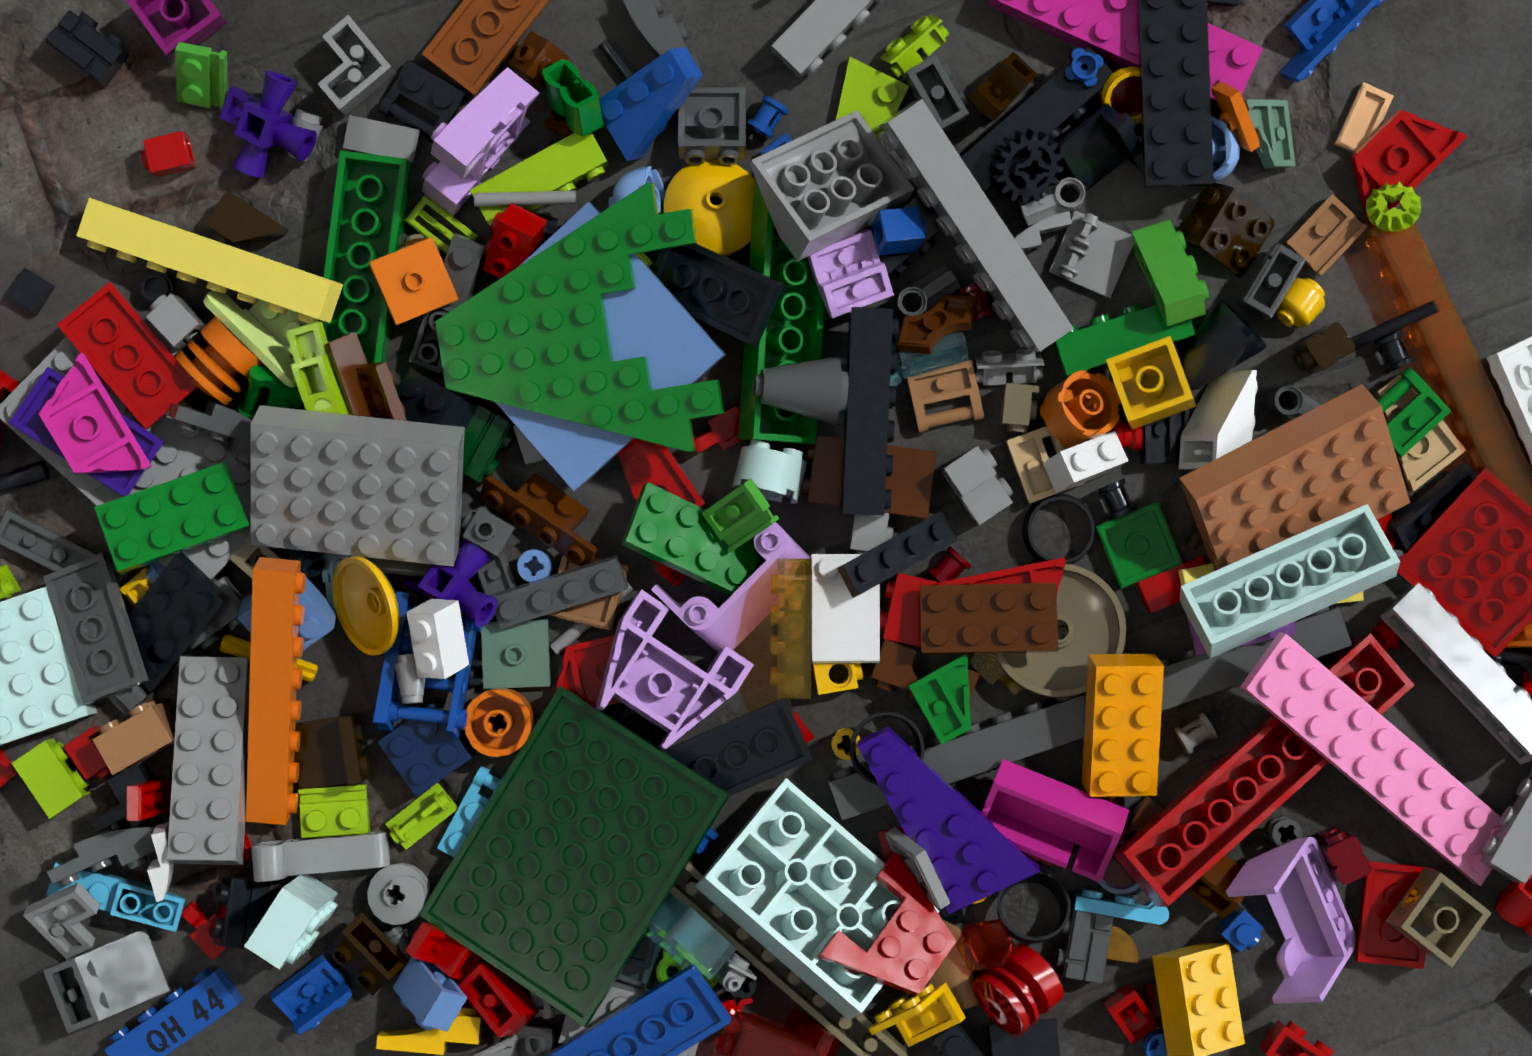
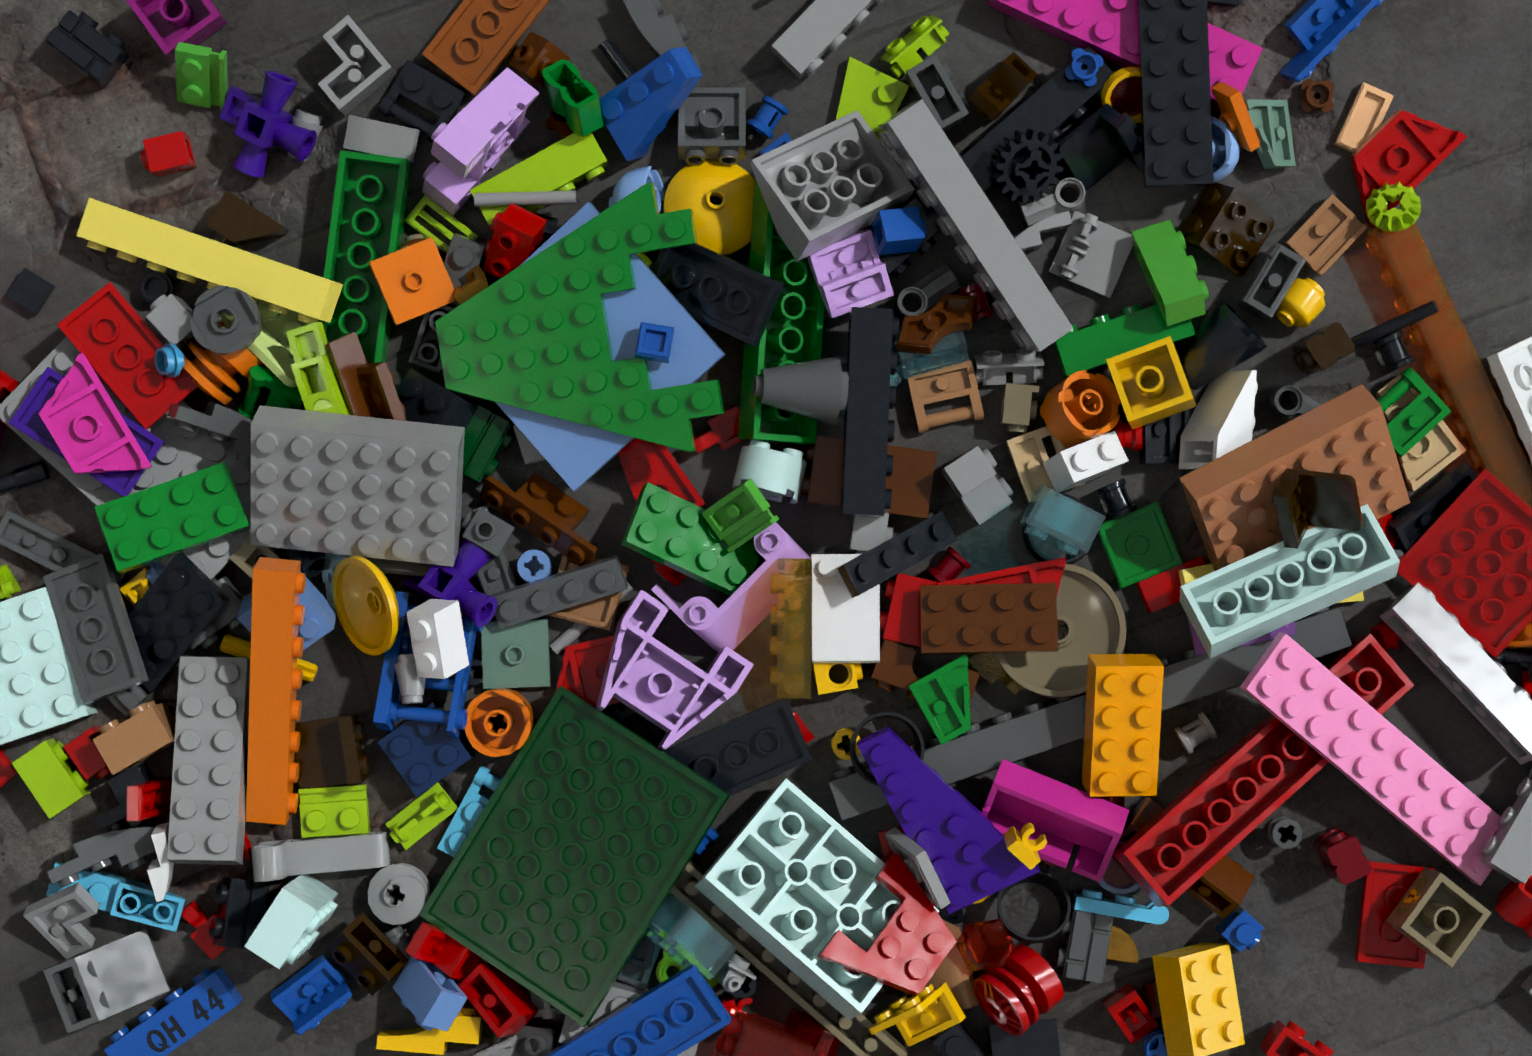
(169, 360): none -> dark azure plate
(244, 327): none -> dark grey plate
(475, 284): none -> pearl gold tile
(654, 342): none -> blue tile
(1023, 847): none -> yellow tile
(1061, 520): none -> clear light blue brick
(1308, 913): lavender windscreen -> none
(1315, 500): none -> dark brown bracket
(1324, 89): none -> reddish brown plate

